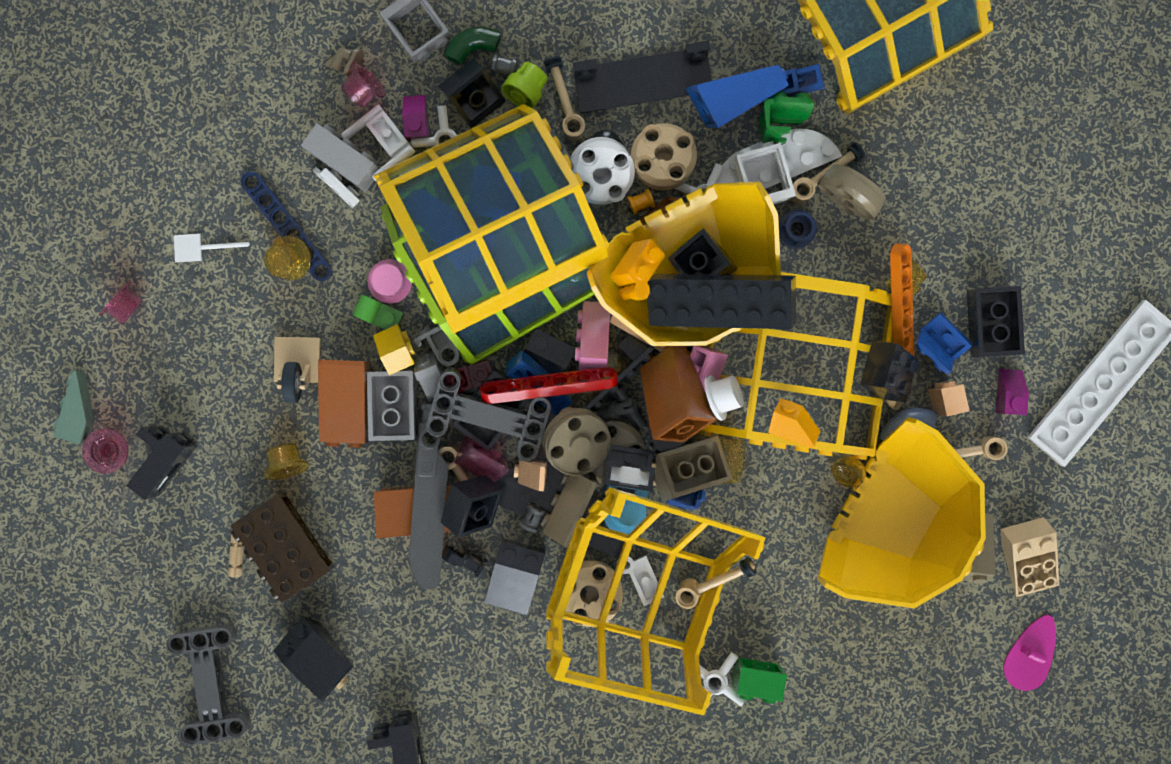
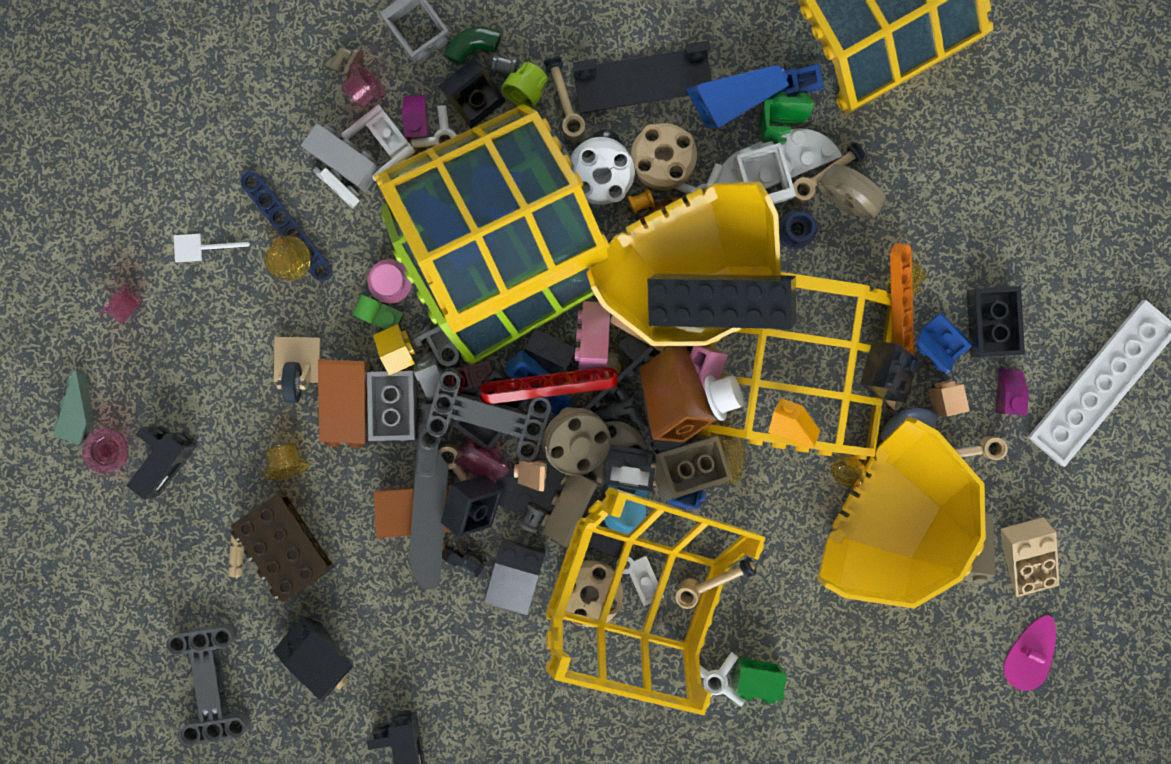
(636, 269): light orange hinge -> none
(702, 257): black slope -> none

